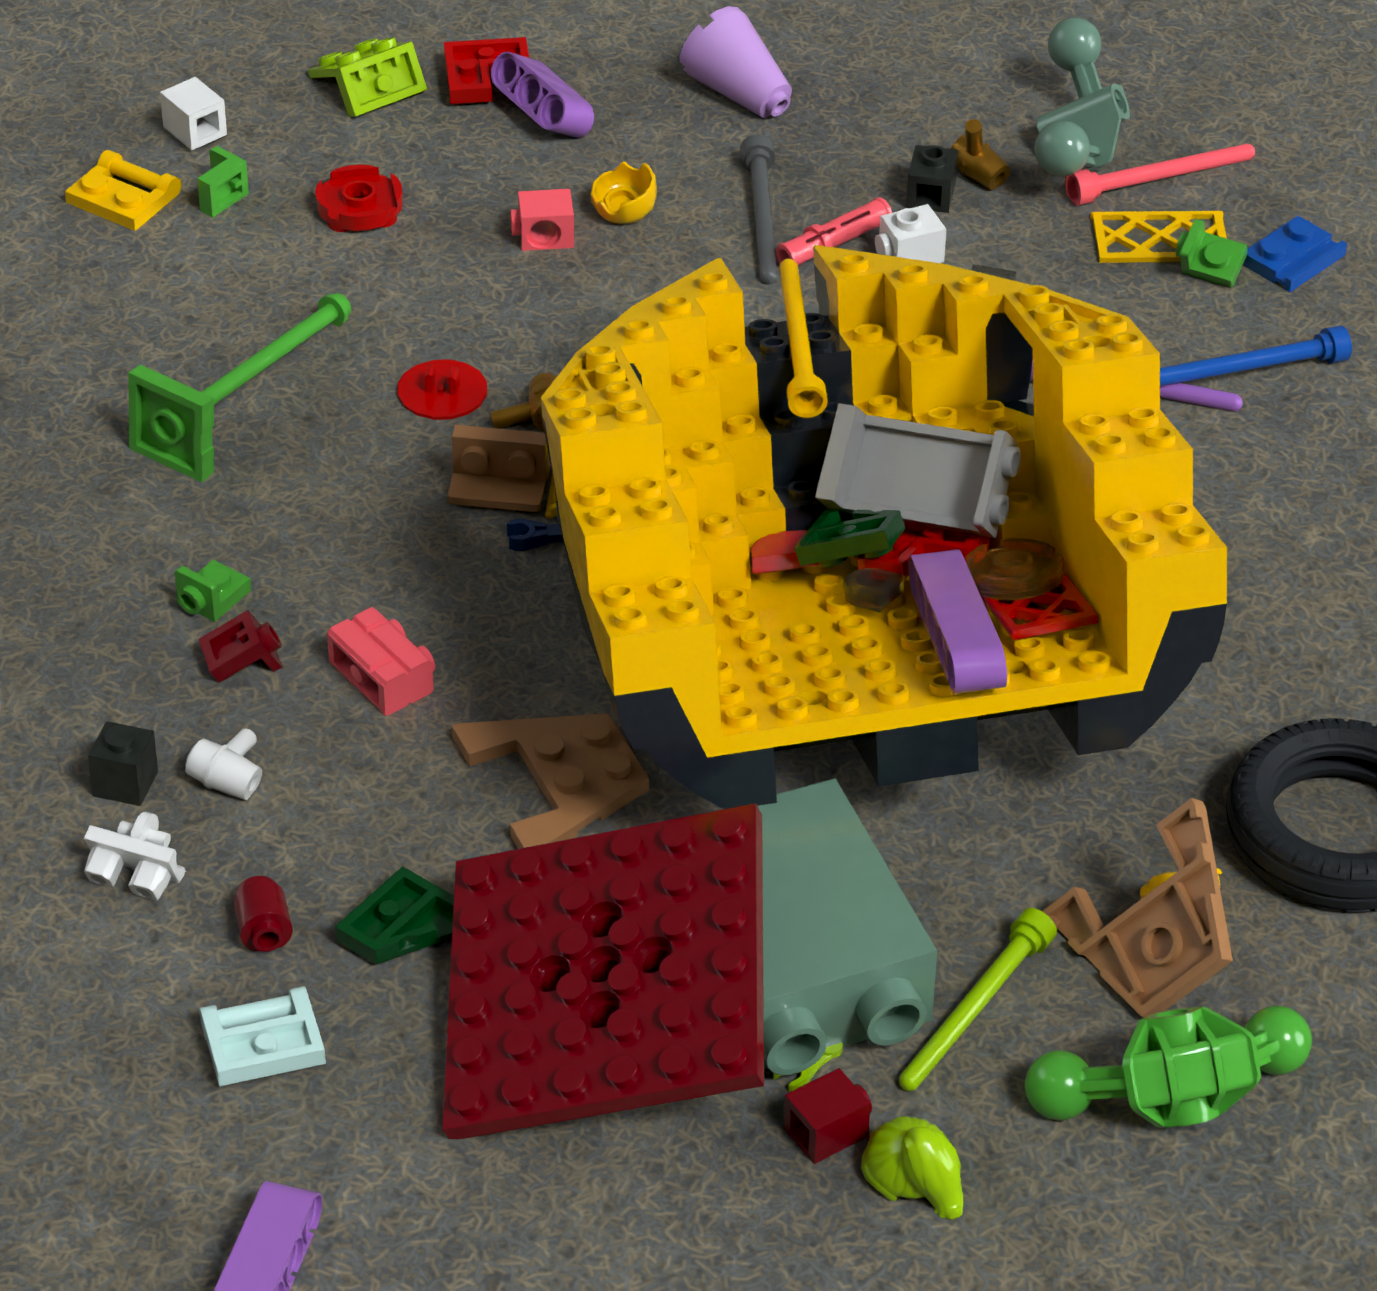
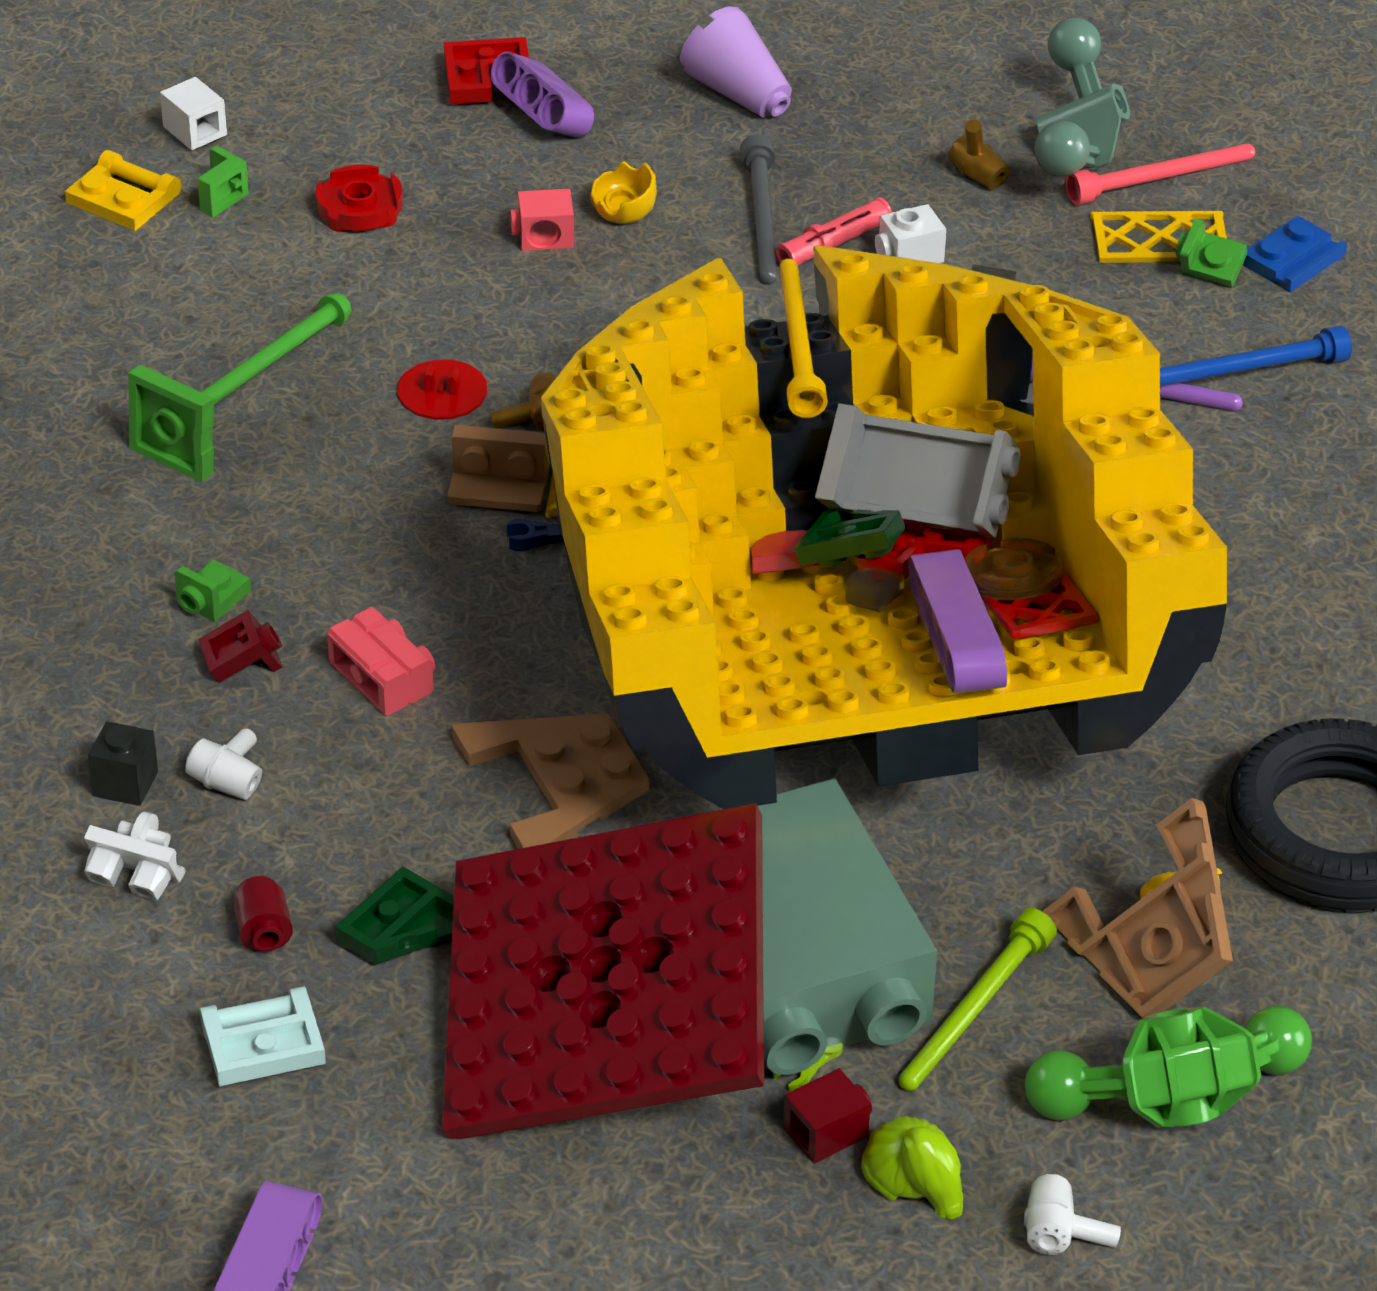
(373, 74): lime bracket -> none
(932, 177): pearl dark grey brick -> none
(1052, 1219): none -> white piece

